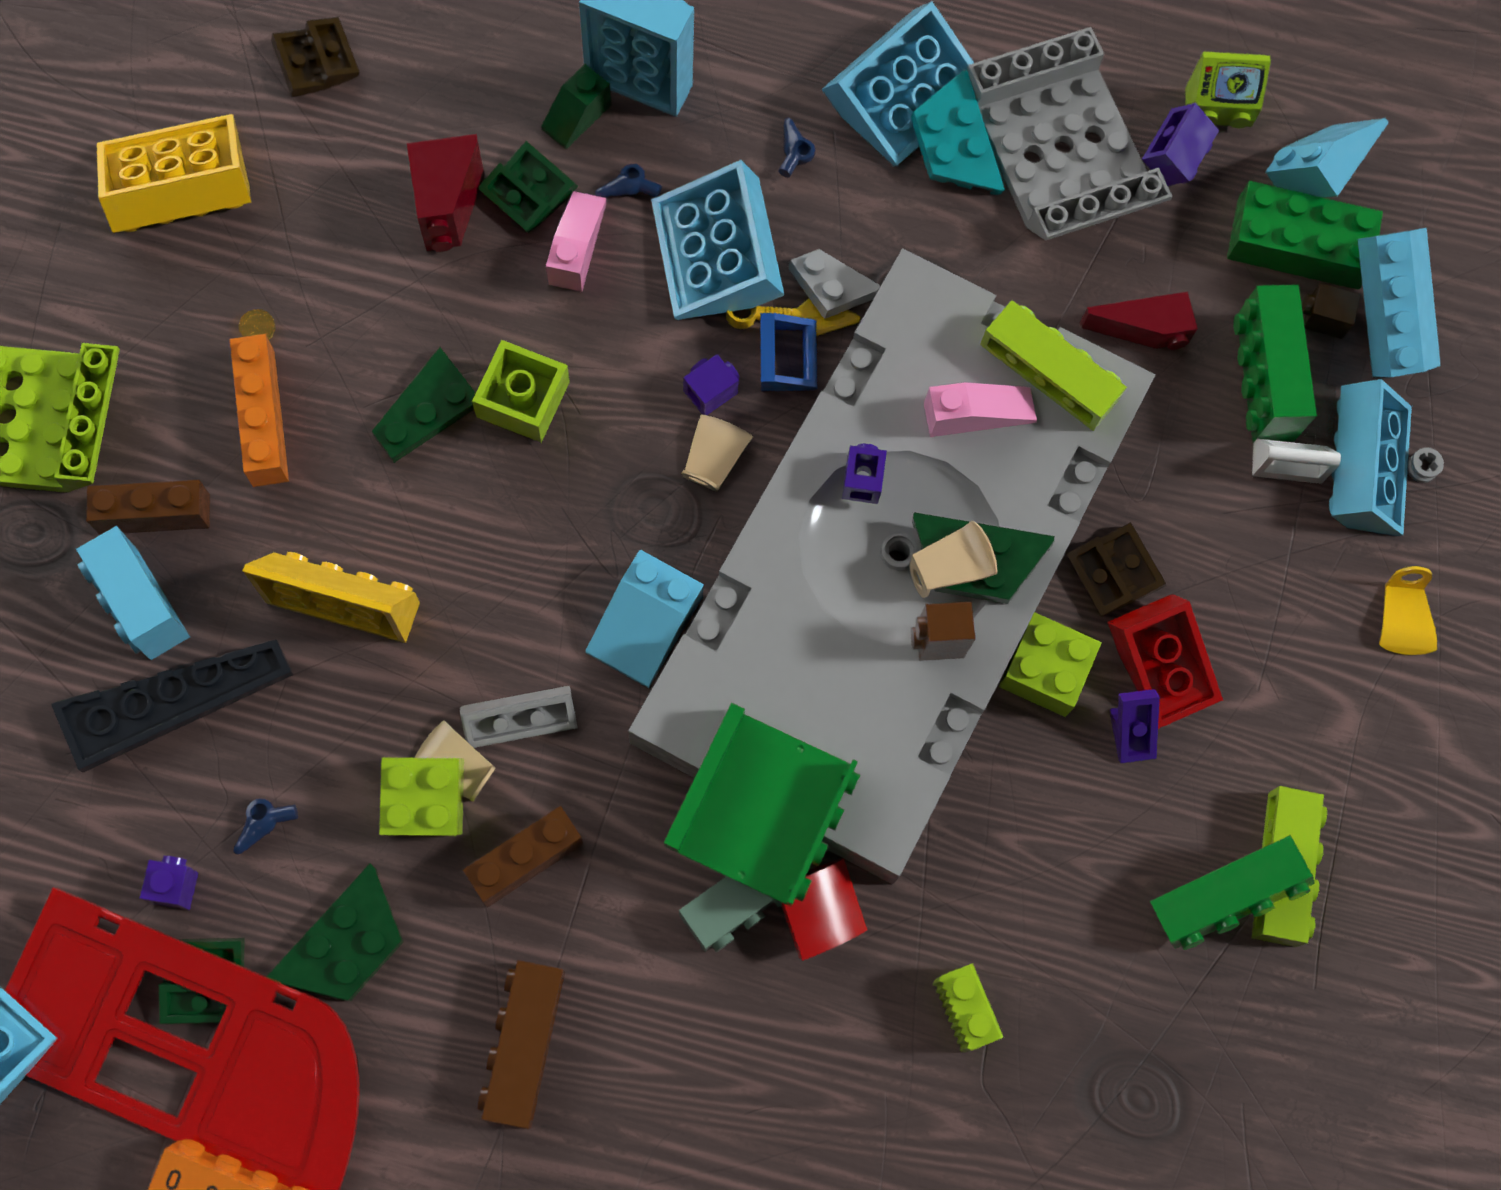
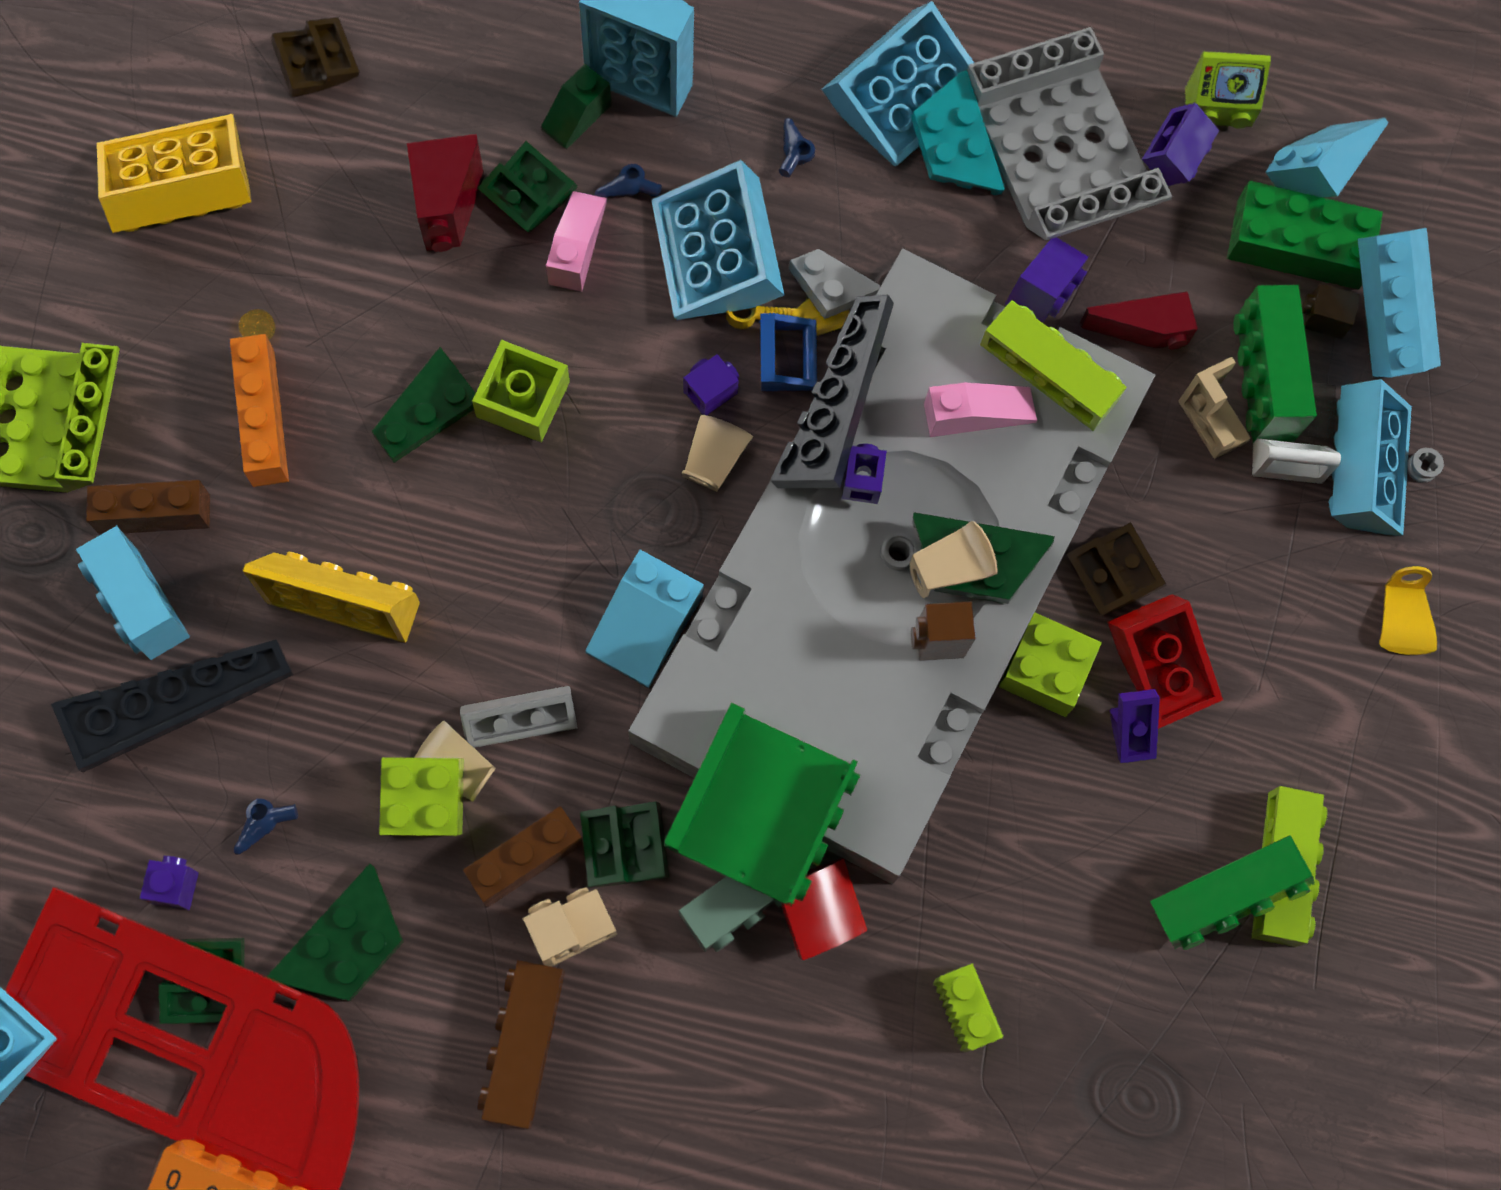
(569, 928): none -> tan brick
(624, 844): none -> dark green slope
(830, 425): none -> black wing
(1050, 279): none -> dark purple brick
(1210, 411): none -> tan panel

